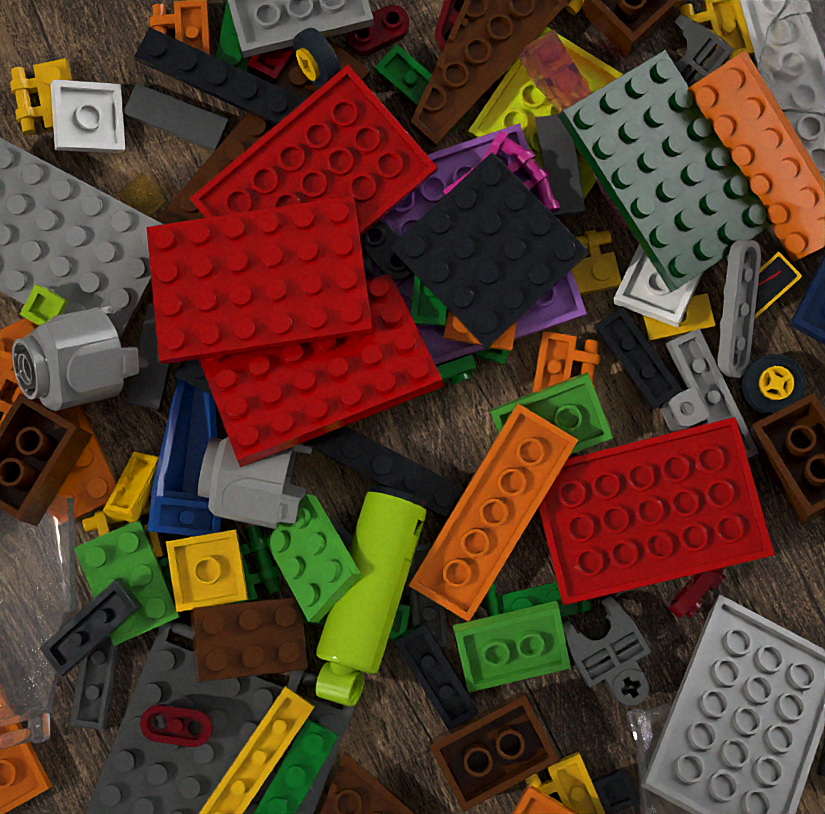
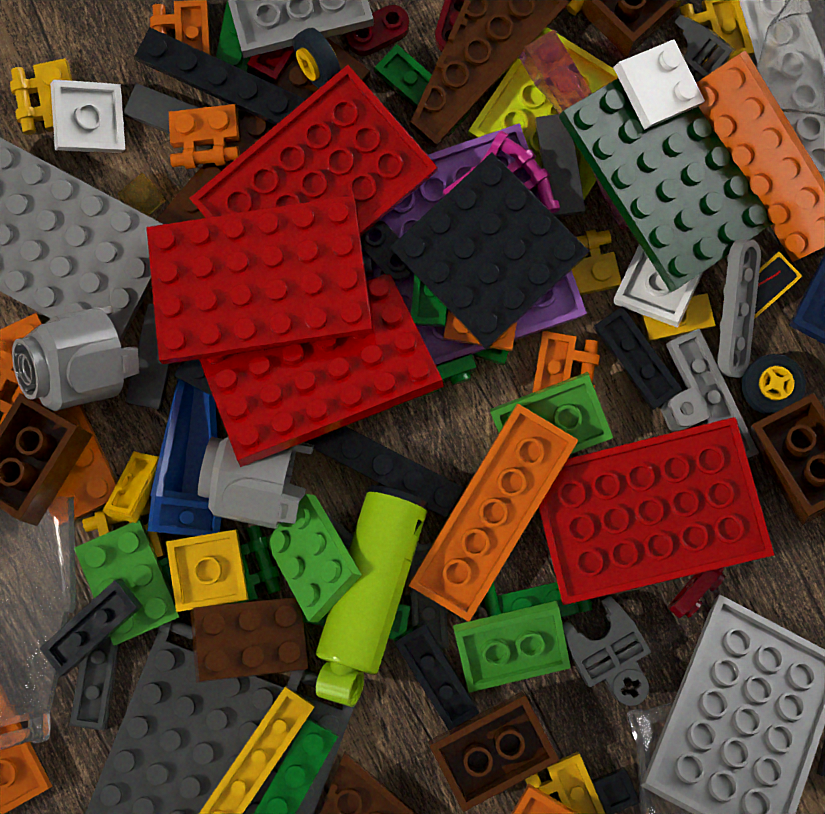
(43, 305): lime plate -> none
(177, 725): dark red plate -> none
(204, 127): none -> orange plate
(659, 84): none -> white plate

